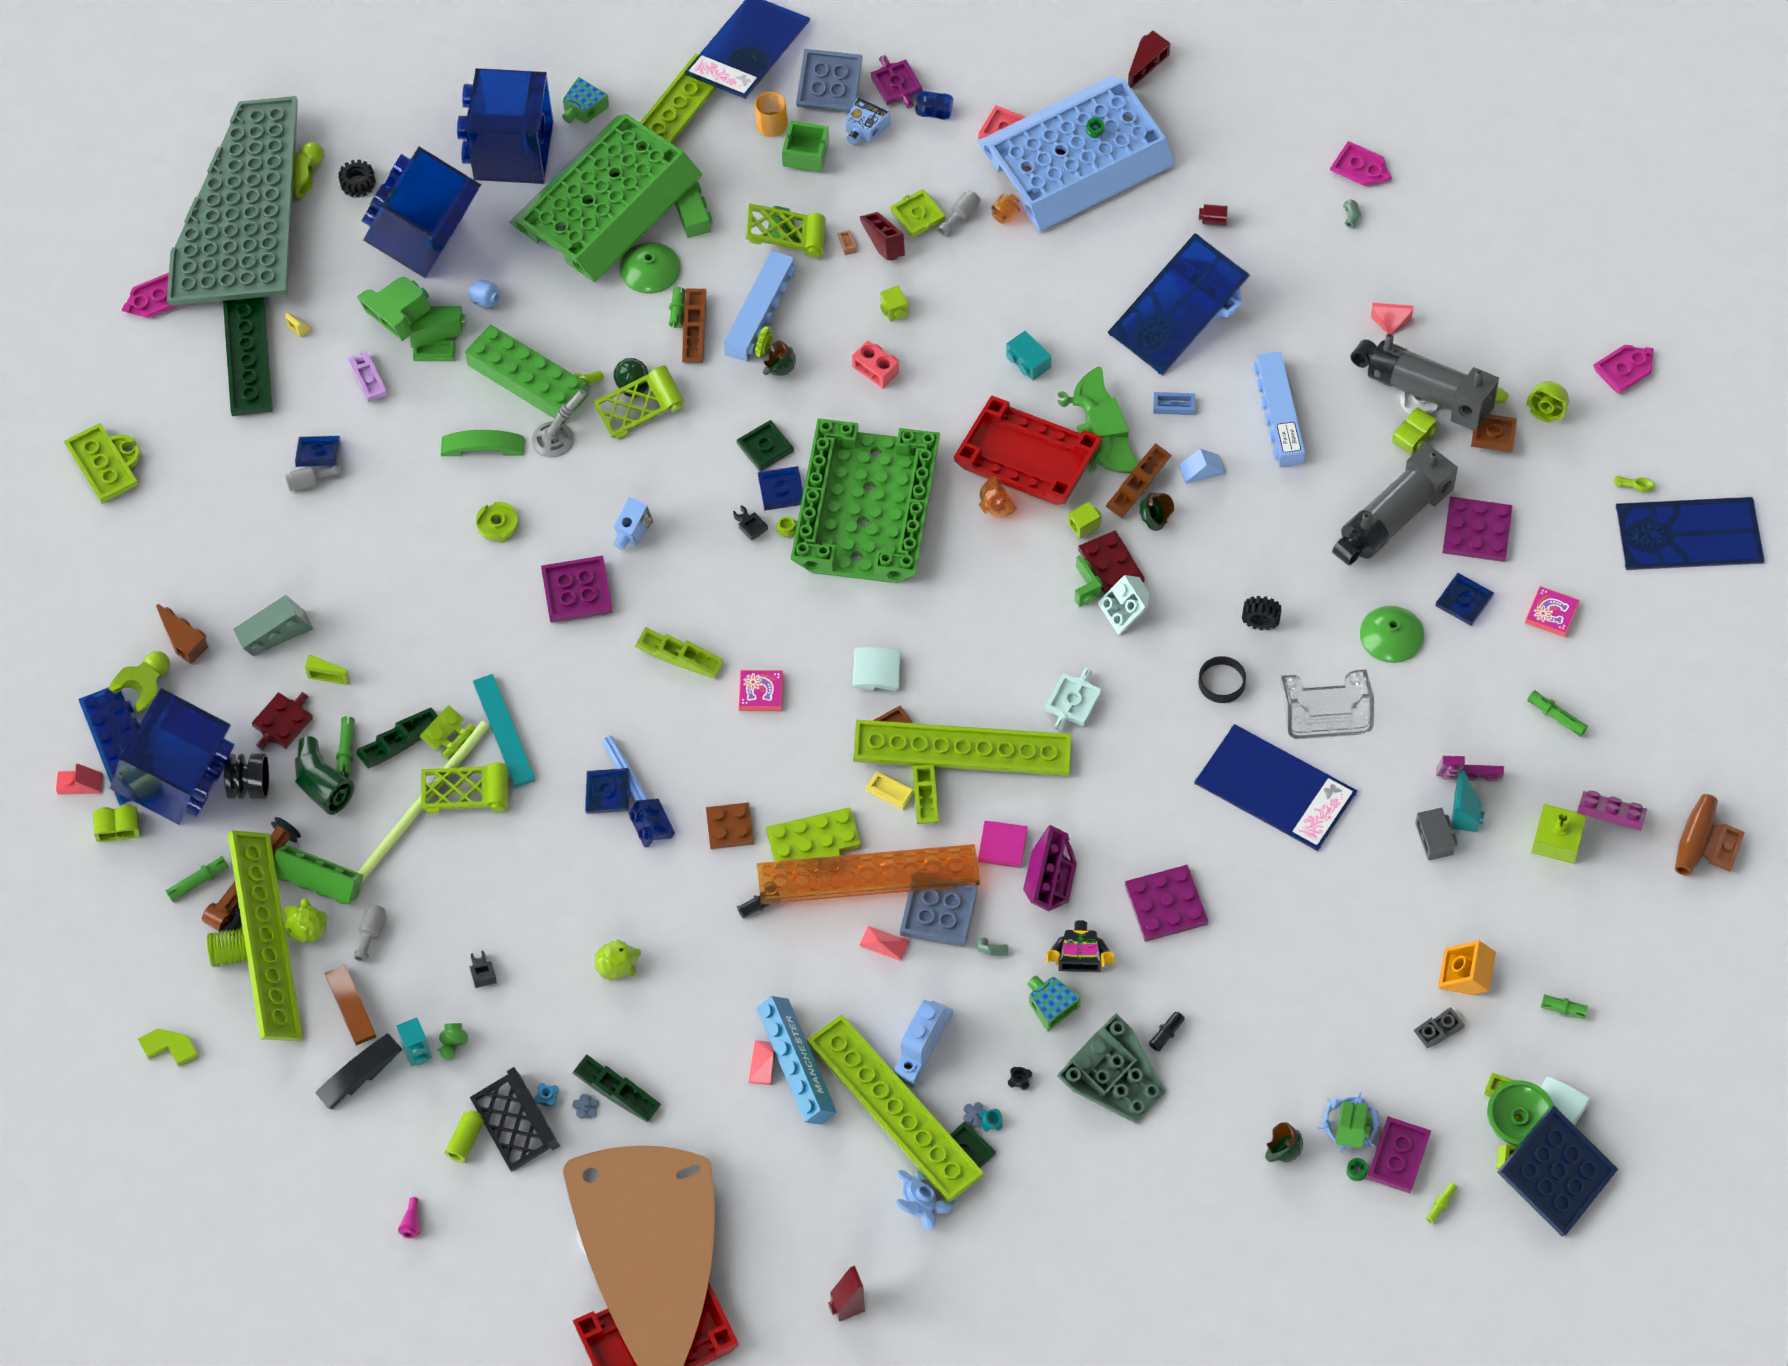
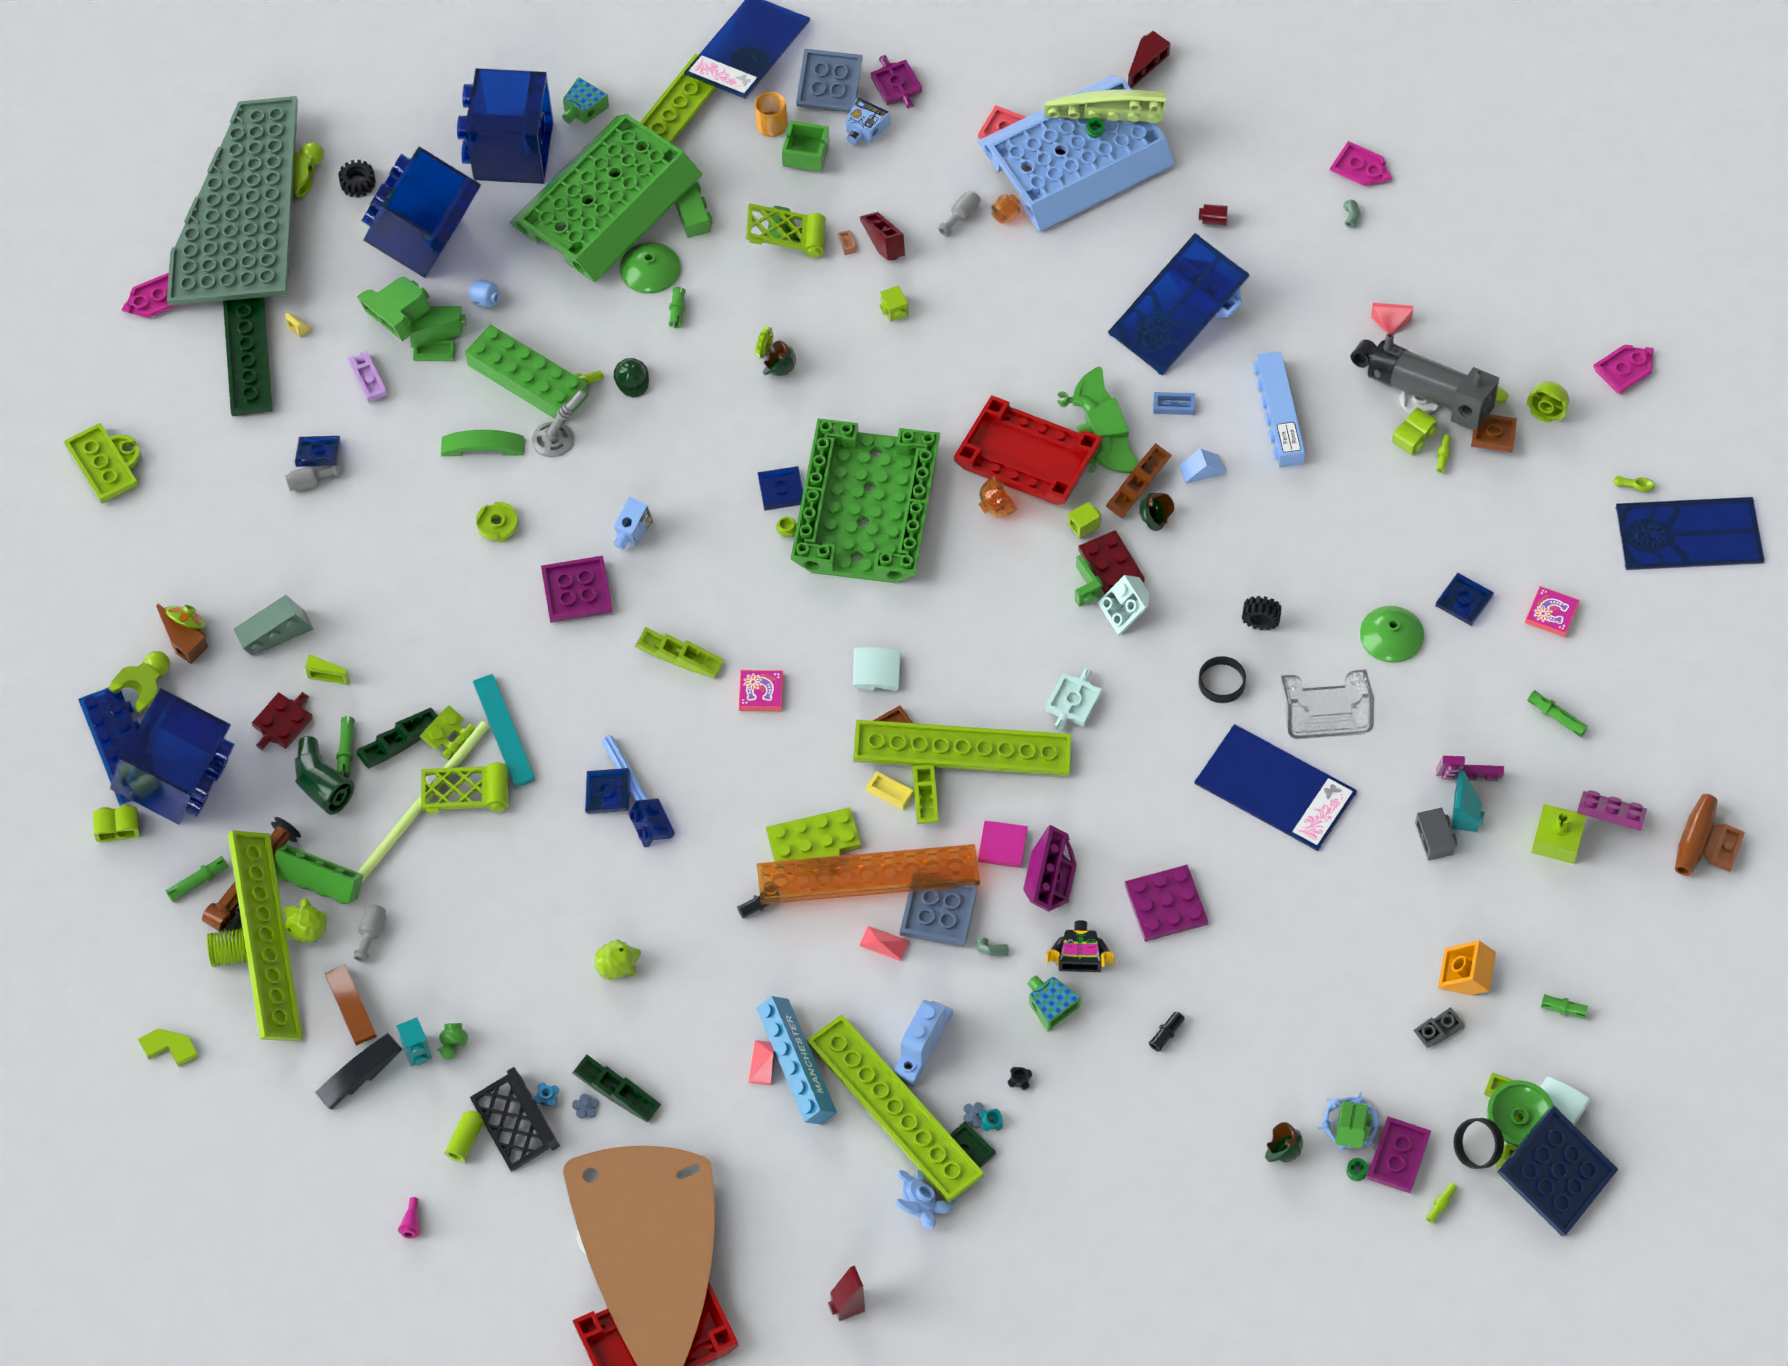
(81, 781): coral slope -> none
(186, 616): none -> lime dish
(250, 776): black wheel -> none
(482, 971): black plate -> none
(664, 392): lime piece -> none
(694, 325): dark orange slope -> none
(729, 825): dark orange plate -> none
(751, 524): black plate -> none
(759, 305): light blue brick -> none
(765, 445): dark green tile -> none
(873, 367): coral brick -> none
(917, 213): lime plate -> none
(936, 105): clear blue piece -> none
(1028, 355): teal brick -> none
(1110, 105): none -> yellowish green wedge
(1114, 1072): sand green wedge -> none
(1425, 481): dark grey piece -> none
(1443, 453): none -> lime bar
(1458, 1143): none -> black tyre
(1477, 529): magenta plate -> none

